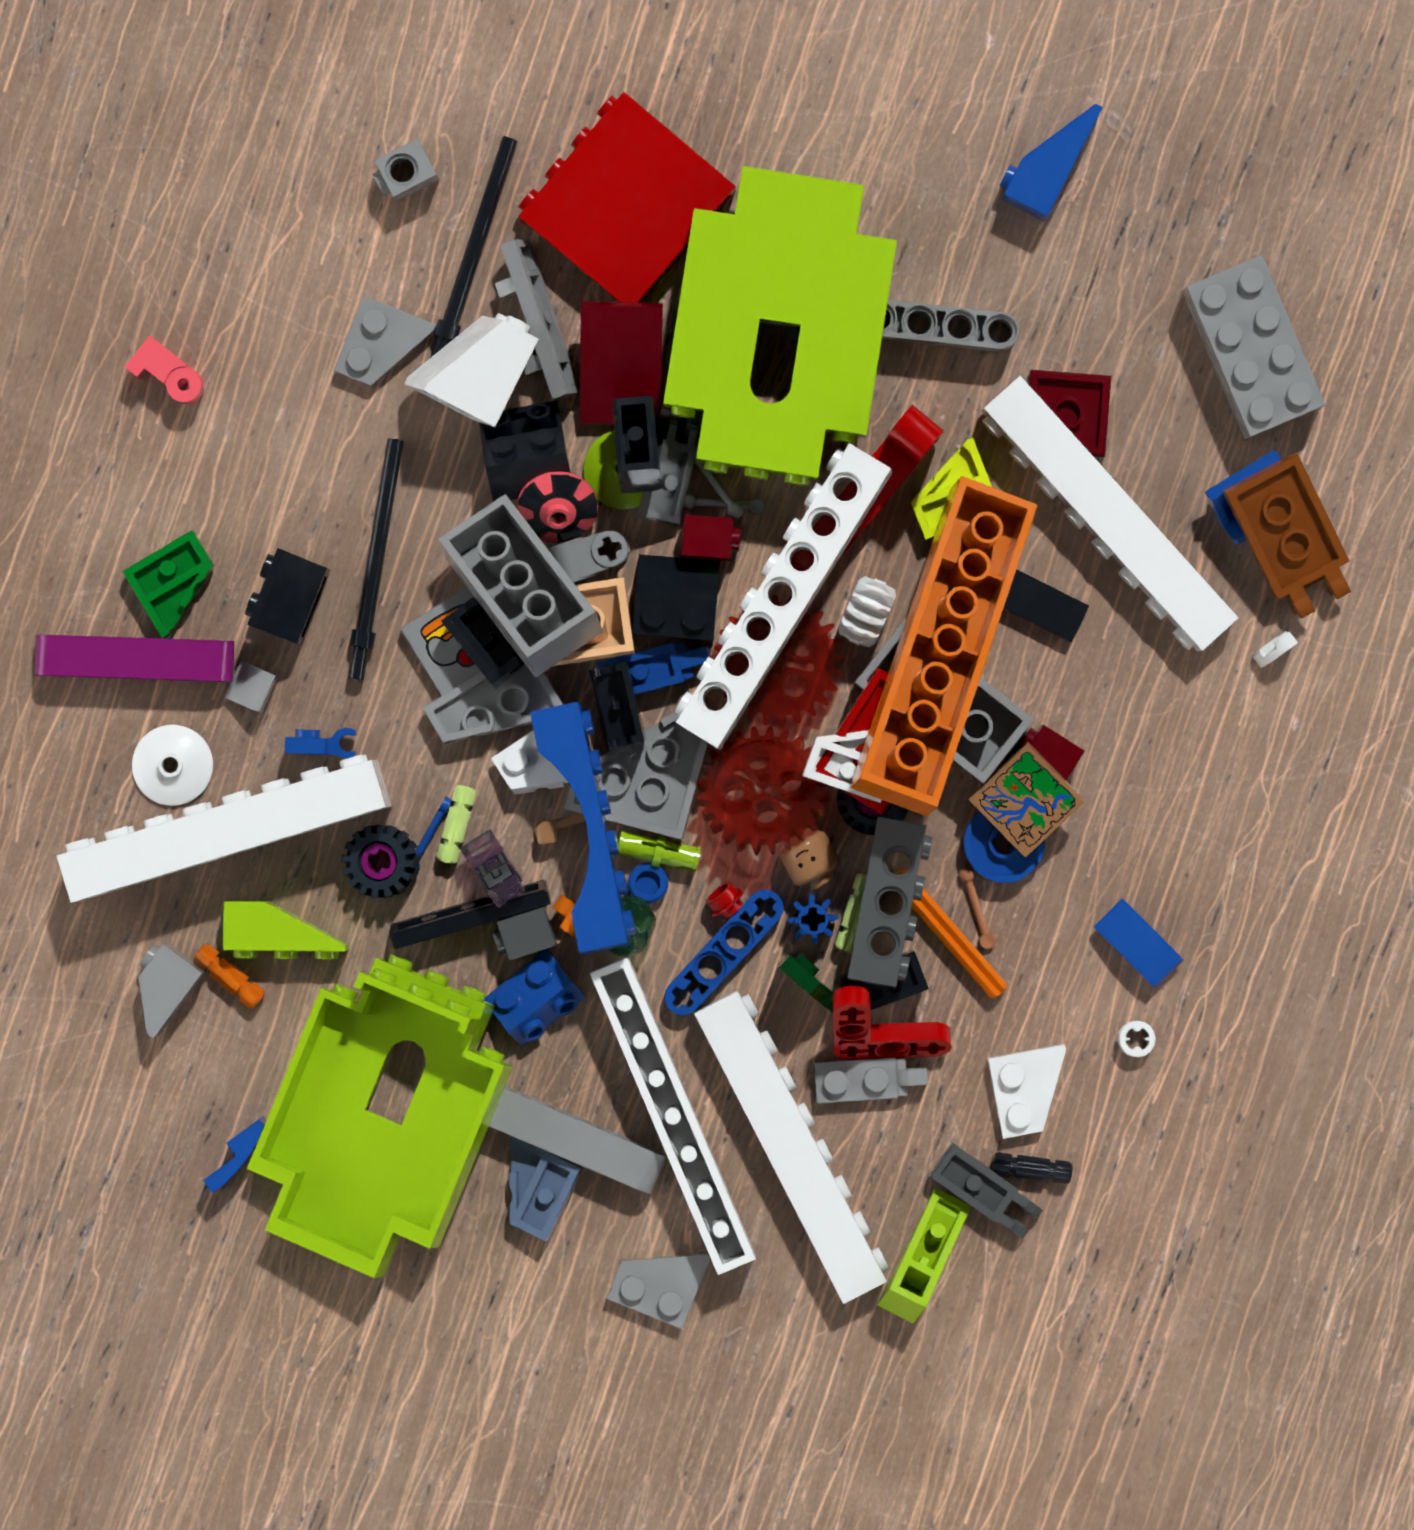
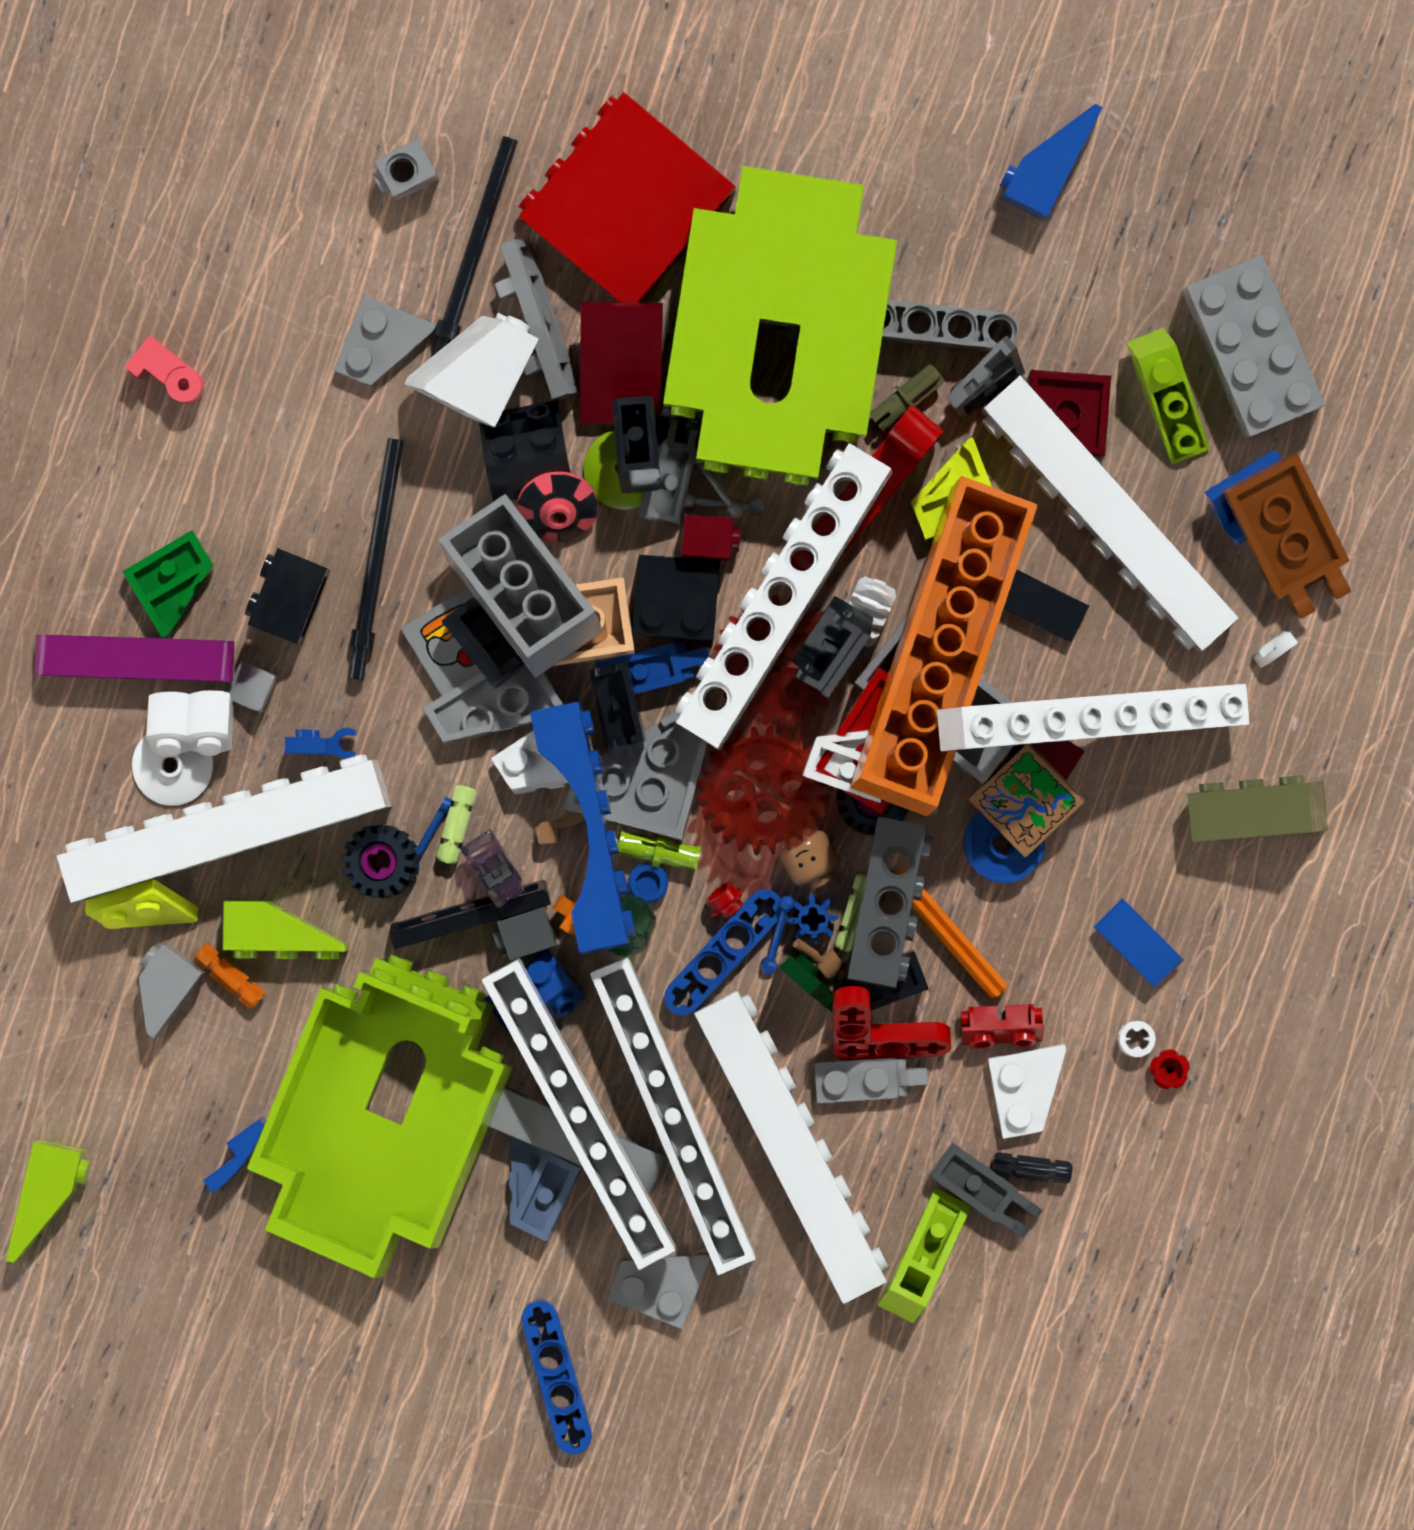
(49, 1183): none -> lime slope
(141, 905): none -> neon yellow wing
(190, 723): none -> white brick
(560, 1375): none -> blue beam
(579, 1114): none -> white brick
(582, 556): light grey piece -> none
(769, 963): none -> blue hinge
(828, 963): none -> medium nougat hand
(832, 645): none -> black hinge
(910, 393): none -> olive axle
(983, 1030): none -> red hinge
(986, 380): none -> dark grey wing
(986, 939): nougat hinge -> none
(1092, 717): none -> white brick
(1168, 394): none -> lime slope
(1180, 1068): none -> red plate
(1257, 809): none -> olive wedge

